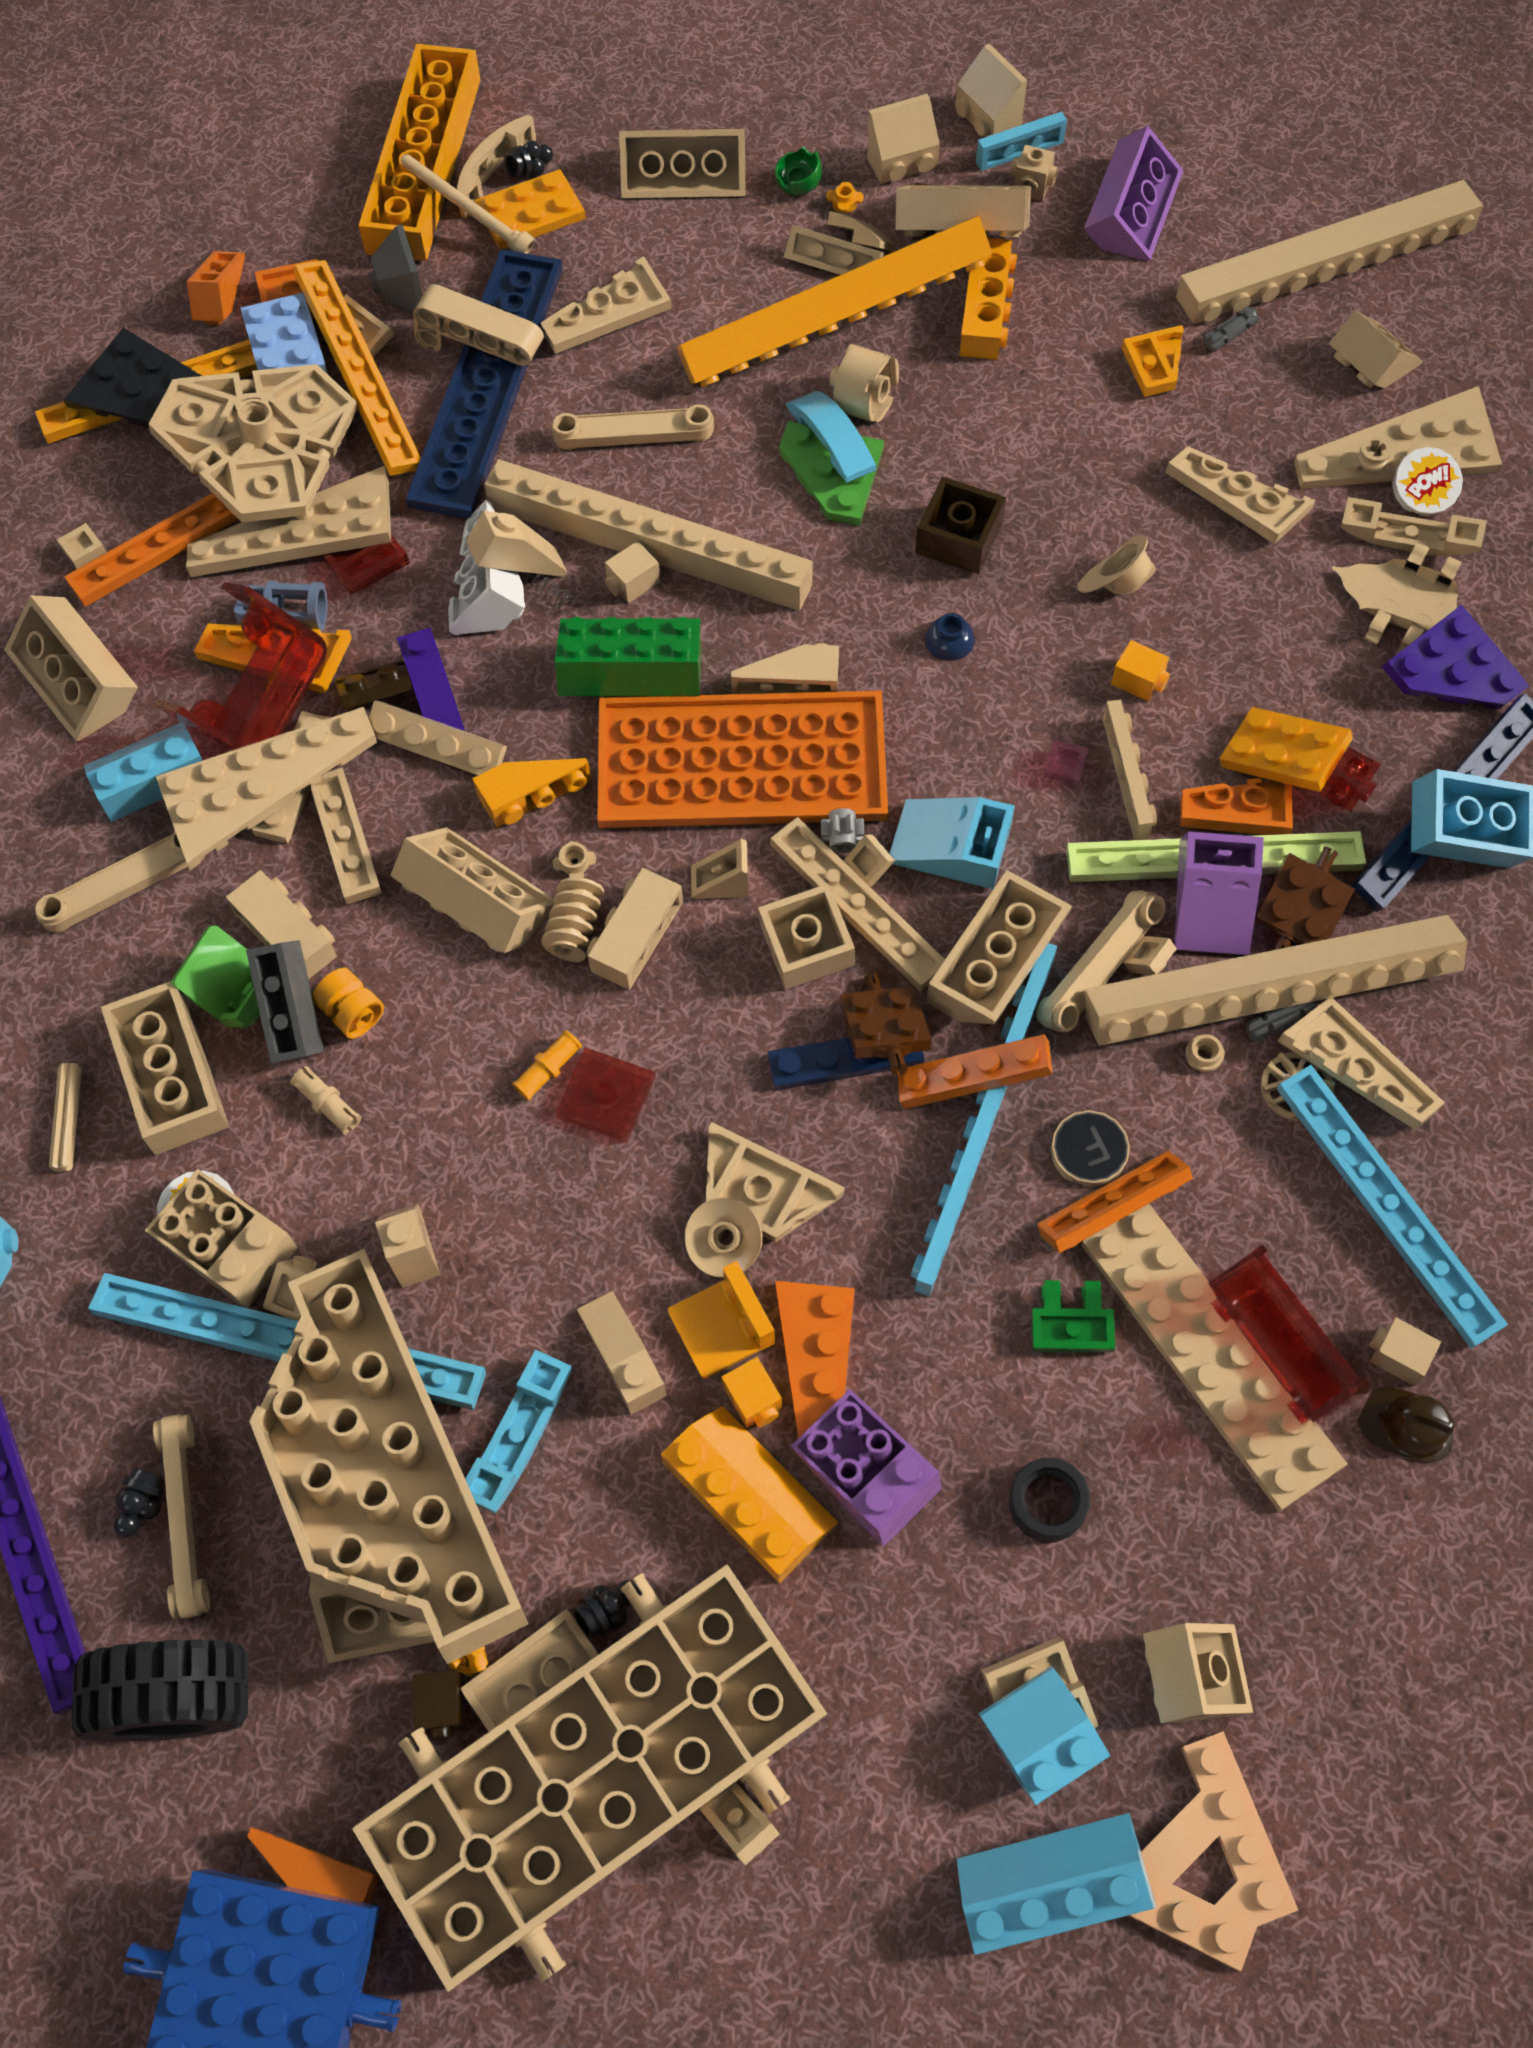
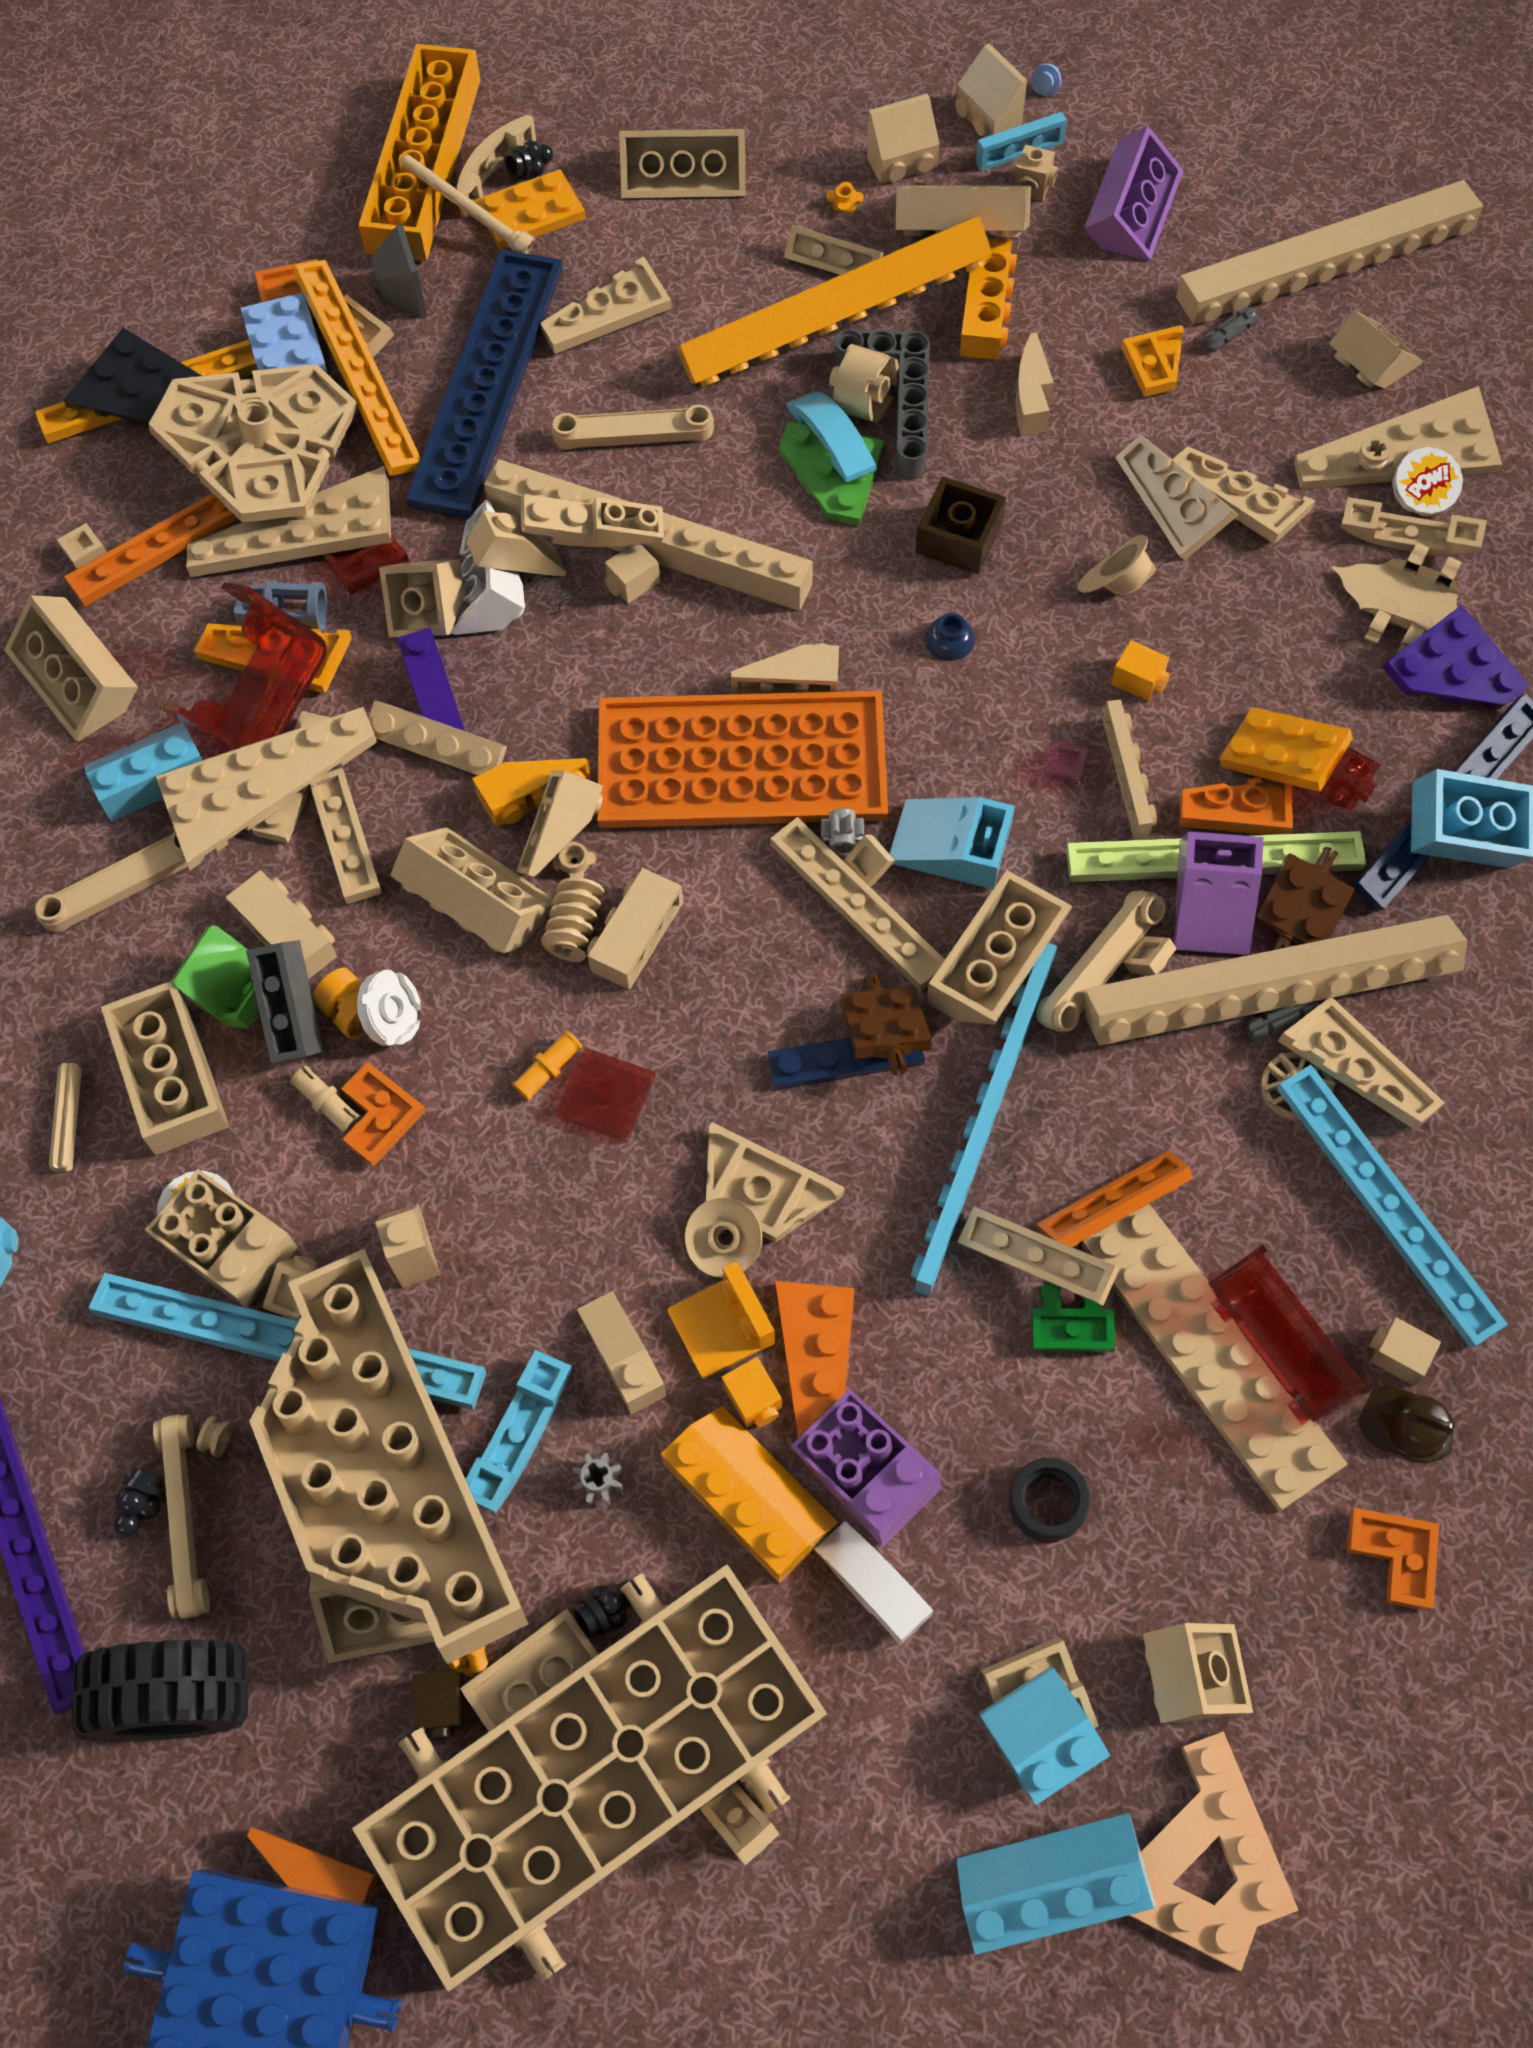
(214, 1436): none -> tan bush
(215, 287): orange slope -> none
(373, 684): dark brown plate -> none
(388, 1008): none -> white tile
(388, 1114): none -> orange plate
(422, 596): none -> tan slope
(453, 315): tan beam -> none
(562, 814): none -> tan slope
(590, 1487): none -> light grey gear
(592, 525): none -> tan slope
(629, 657): green brick -> none
(722, 873): tan slope -> none
(798, 172): green hair -> none
(807, 936): tan brick -> none
(863, 234): tan slope -> none
(874, 1582): none -> white slope
(912, 354): none -> dark grey beam
(975, 1071): orange plate -> none
(1033, 389): none -> tan slope
(1038, 1255): none -> tan plate
(1046, 79): none -> light blue plate
(1090, 1148): black tile -> none
(1177, 500): none -> tan wing
(1207, 1043): tan plate -> none
(1409, 1548): none -> orange plate

